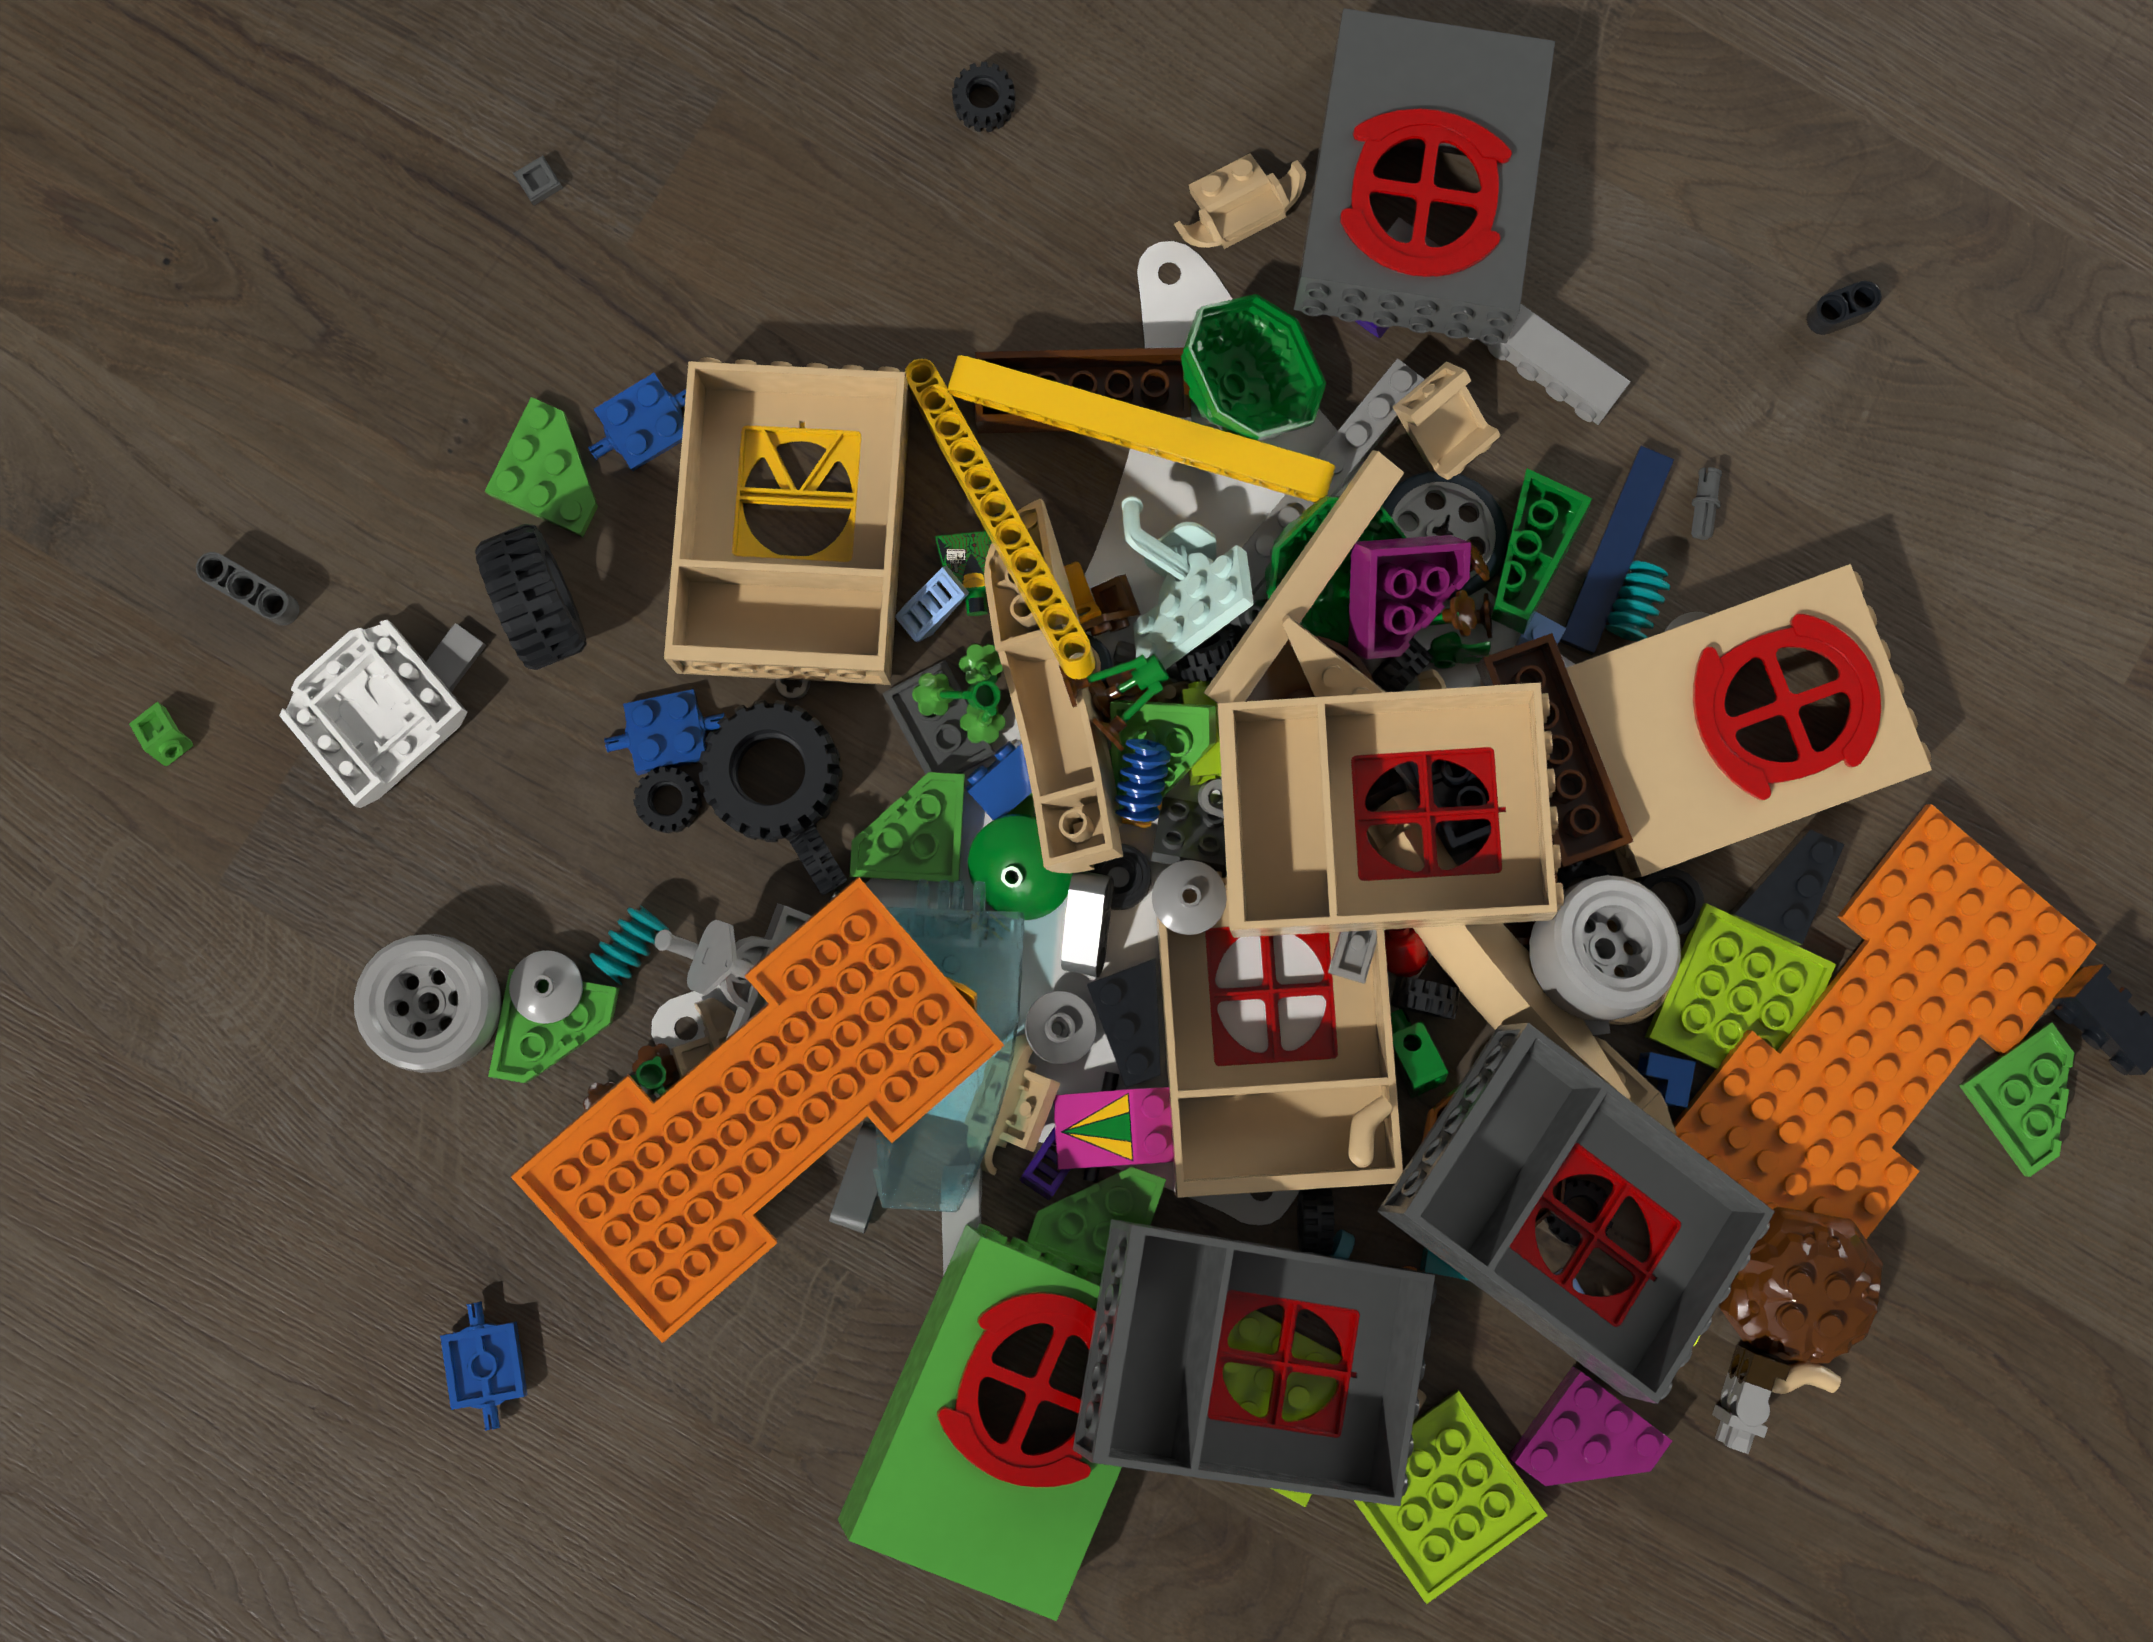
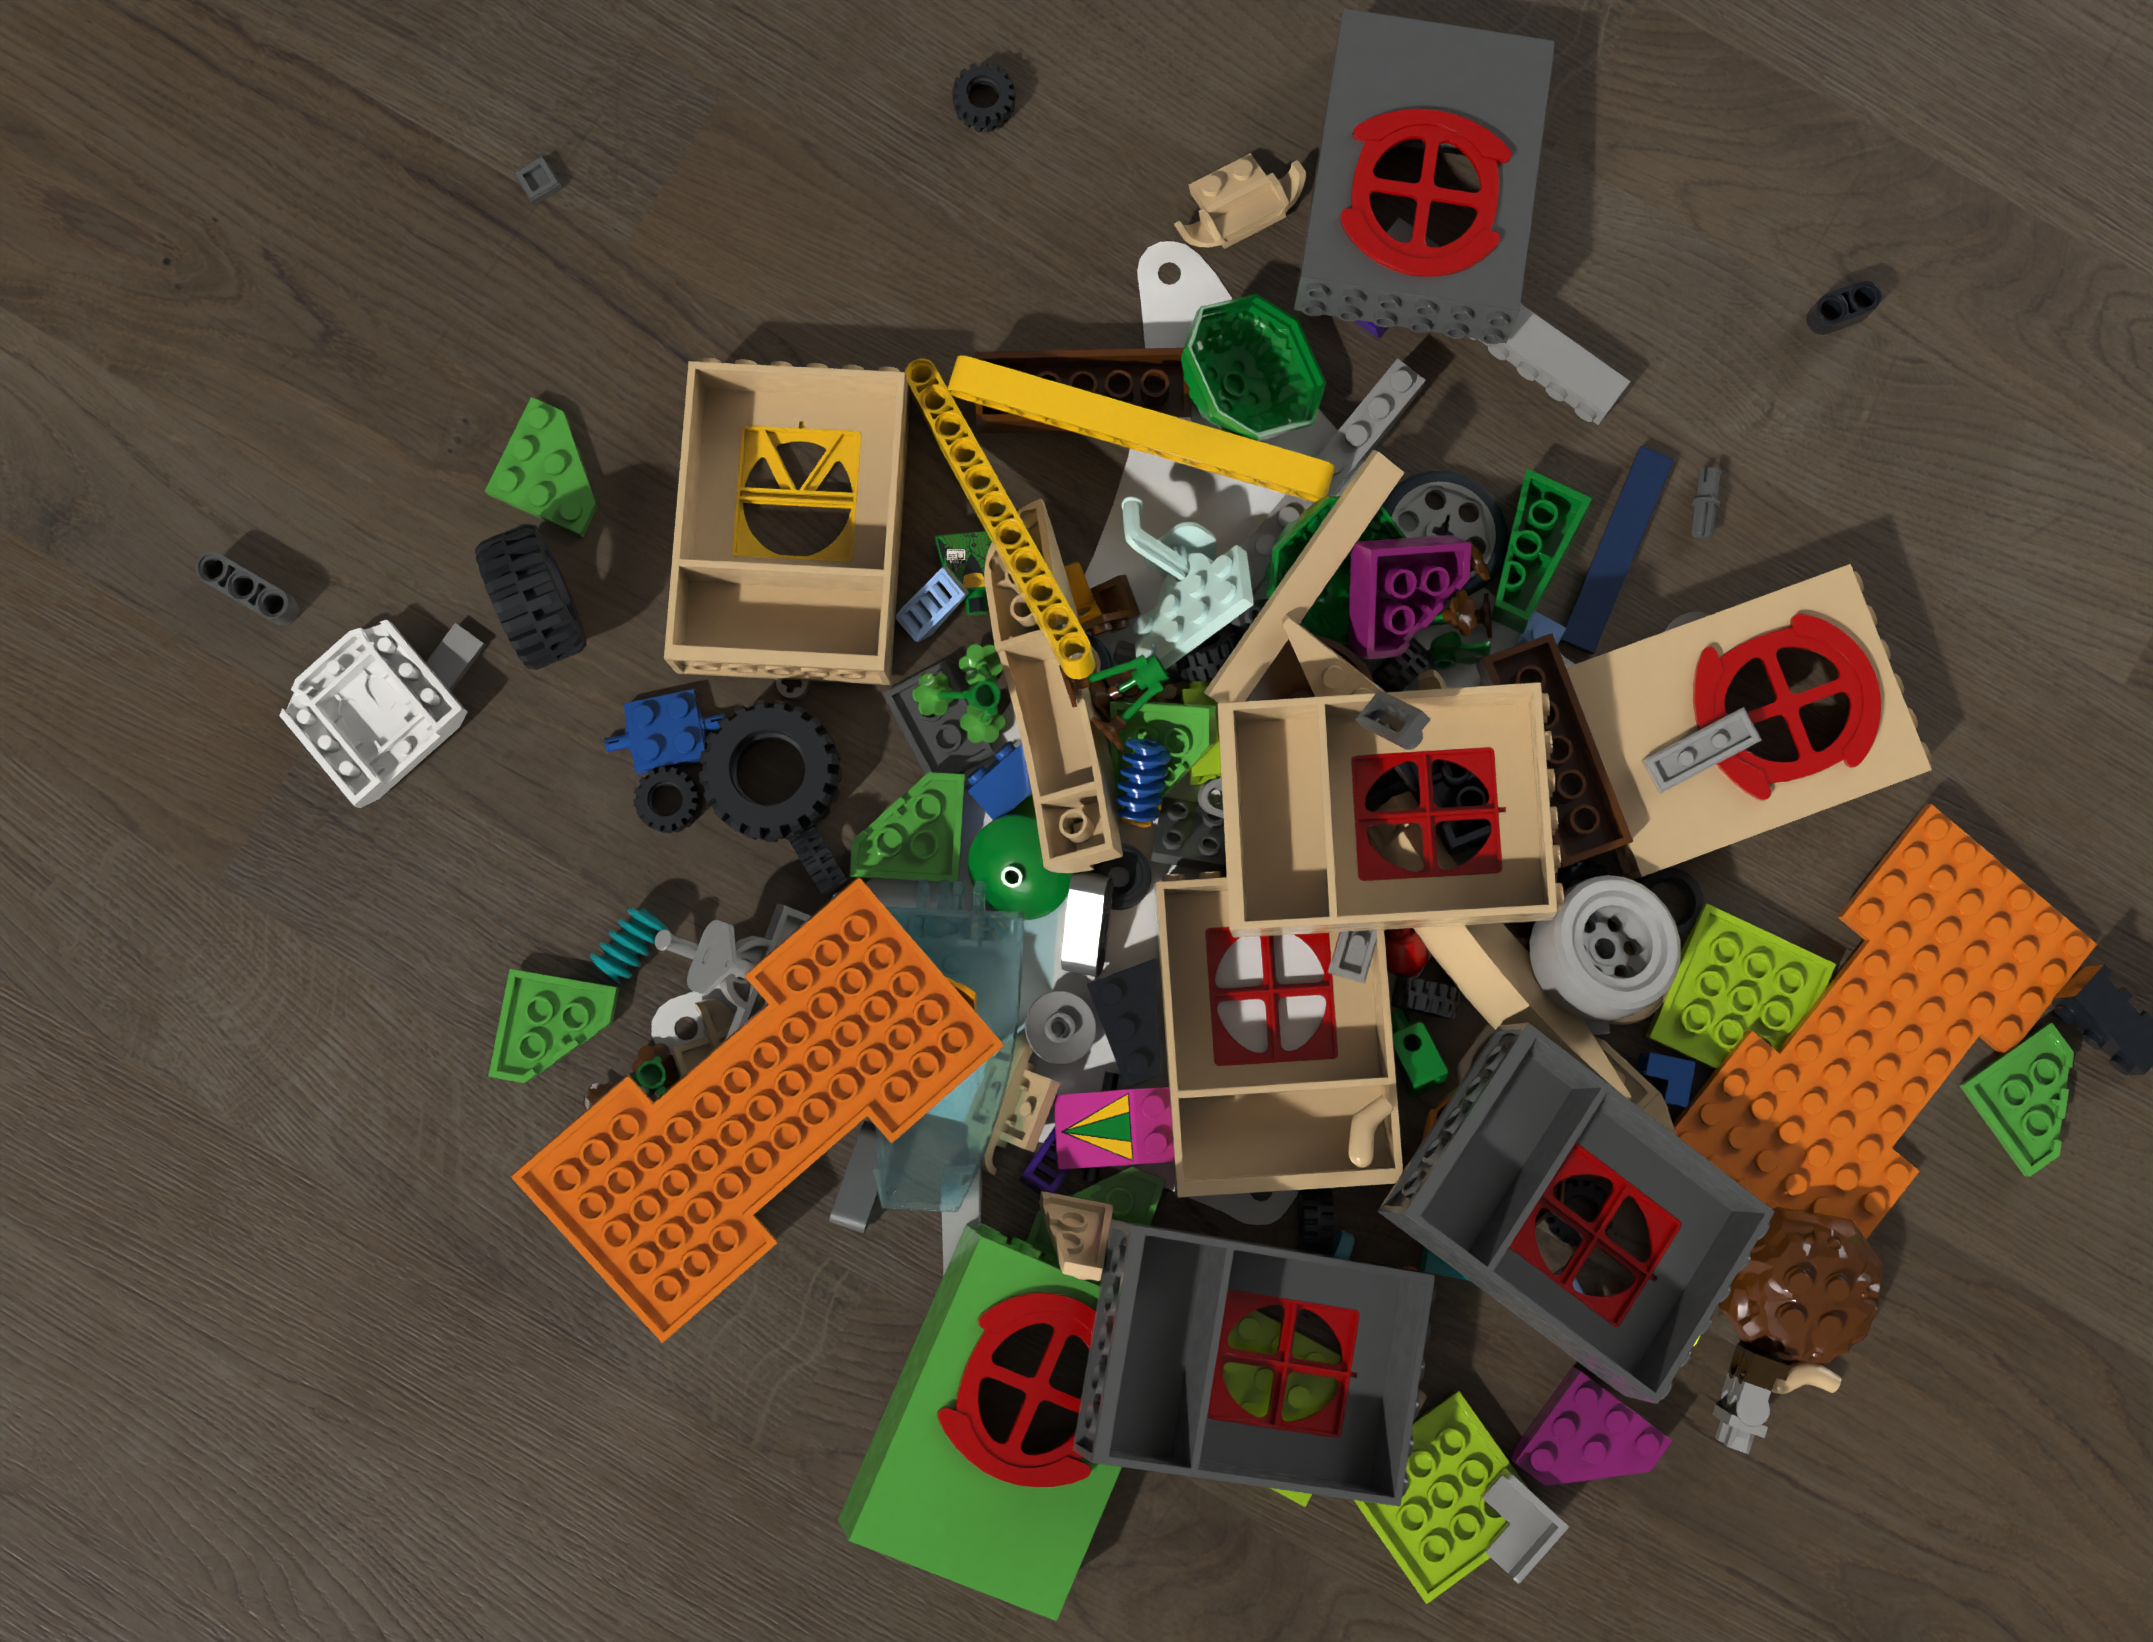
(160, 735): bright green bracket -> none
(385, 986): light grey wheel -> none
(483, 1365): blue plate -> none
(563, 992): light grey dish -> none
(641, 422): blue plate -> none
(1077, 1233): none -> tan wing
(1183, 916): light grey dish -> none
(1394, 720): none -> dark grey tile
(1445, 421): tan panel -> none
(1529, 1529): none -> light grey panel
(1637, 601): teal piece -> none
(1701, 750): none -> light grey tile
(1791, 887): black wedge -> none

